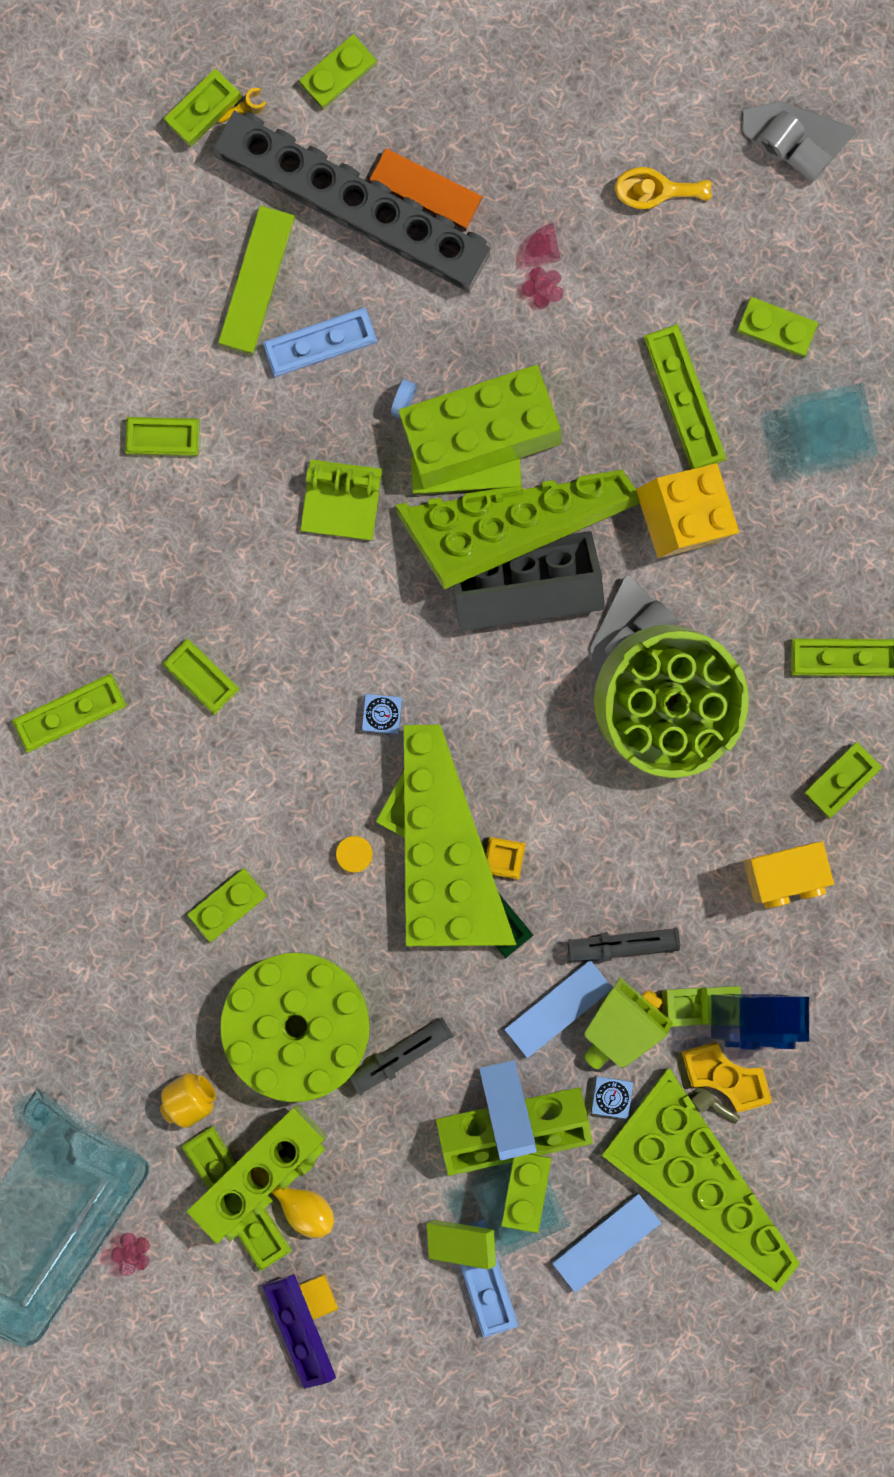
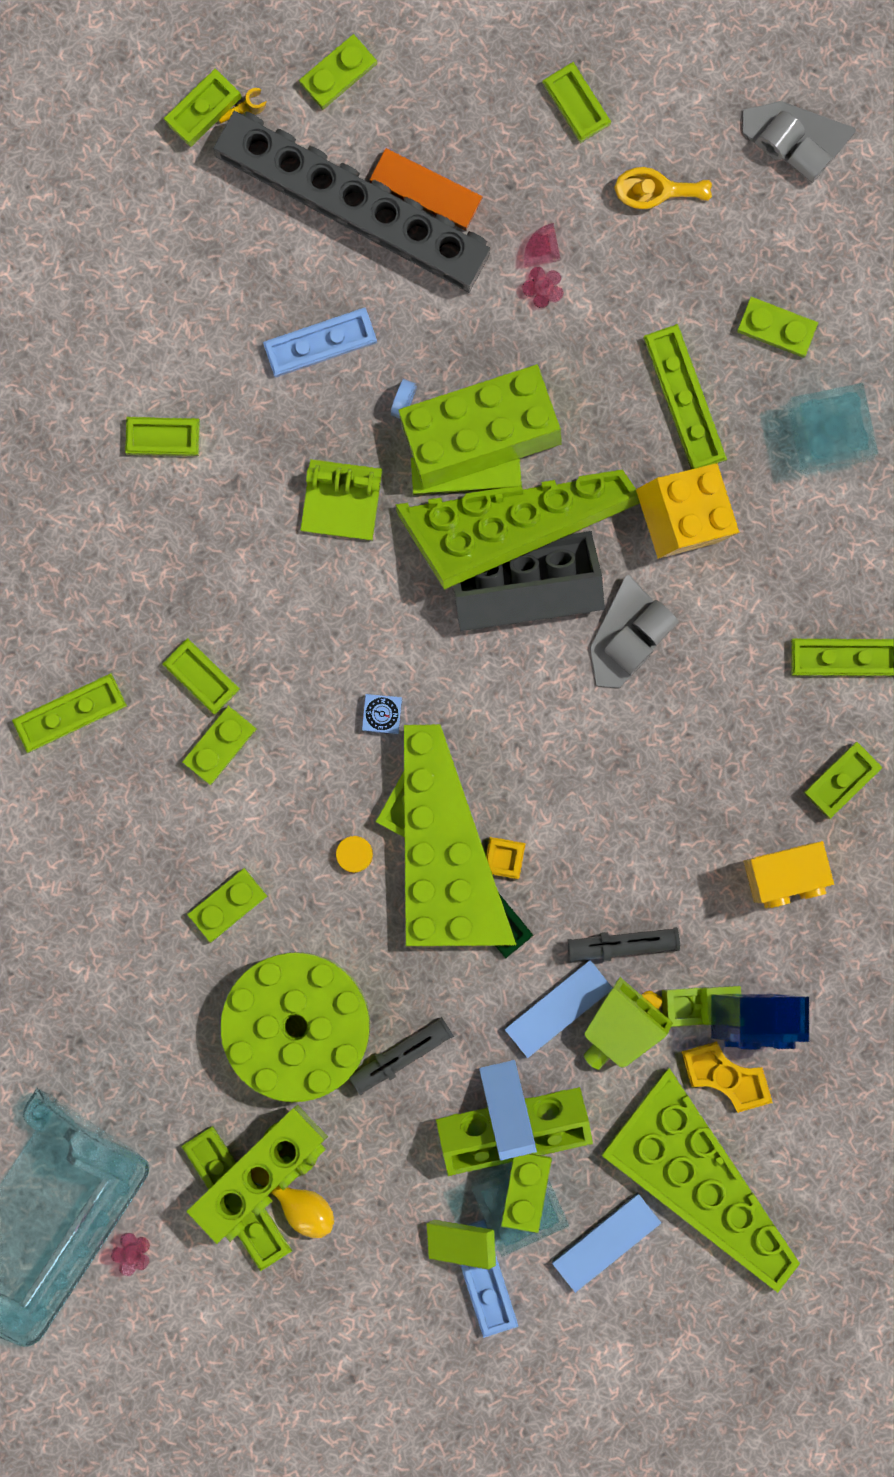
(187, 1100): yellow head -> none
(219, 745): none -> lime plate
(256, 280): lime tile -> none
(299, 1331): dark purple tile -> none
(319, 1296): yellow tile -> none
(576, 102): none -> lime tile
(612, 1097): light blue tile -> none
(642, 678): lime brick -> none
(704, 1099): olive hand -> none

